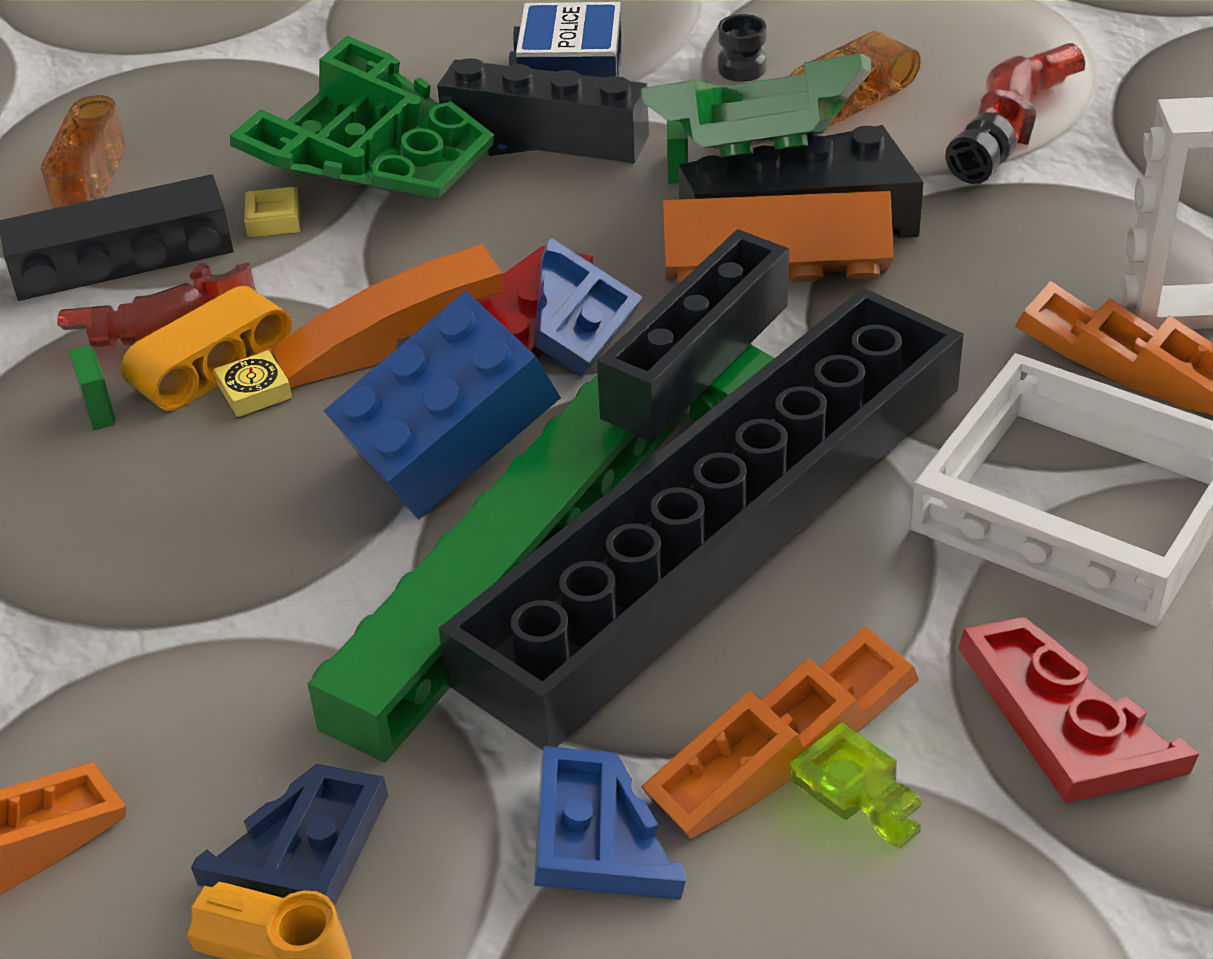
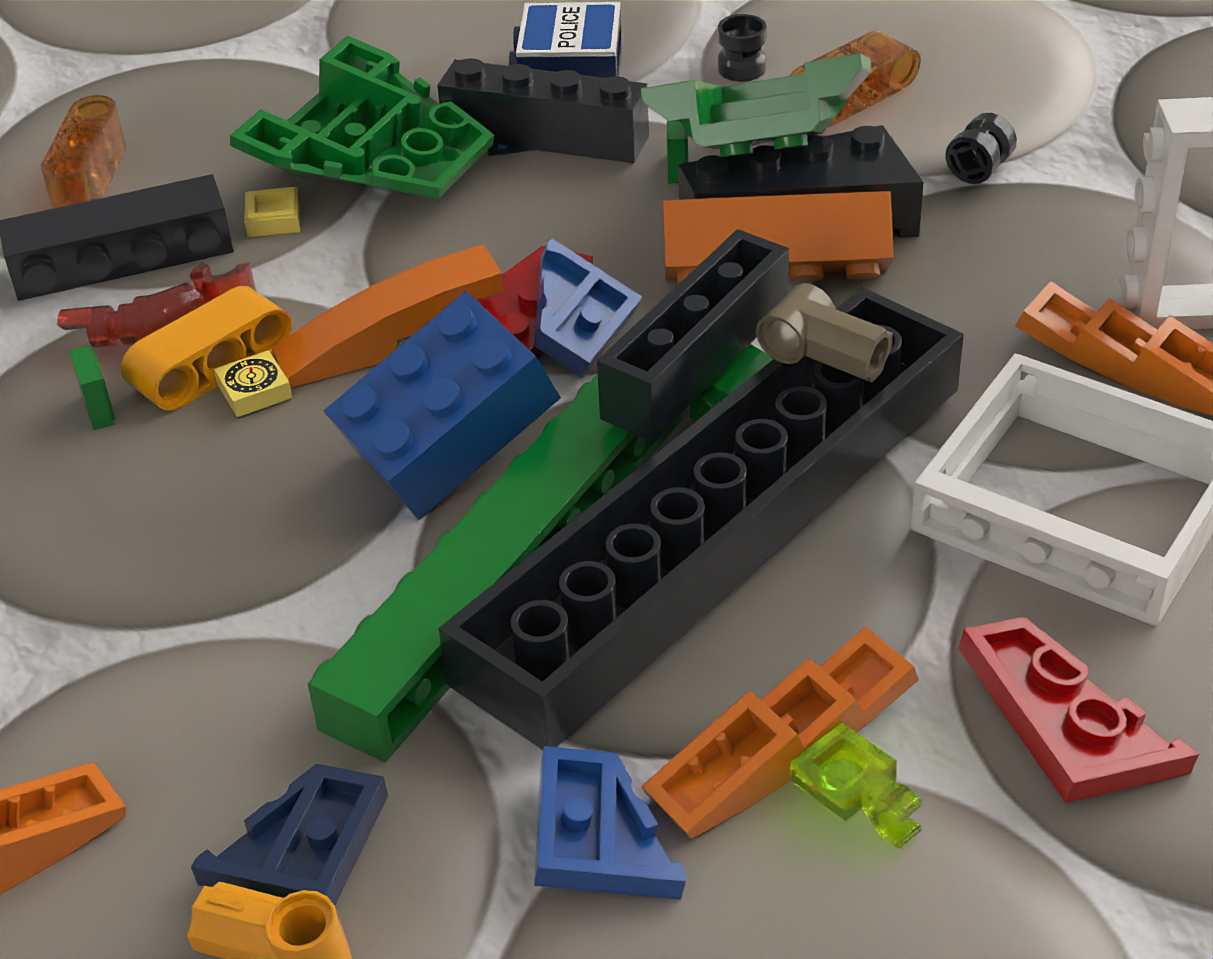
(812, 327): none -> dark tan piece
(1019, 79): clear red piece -> none

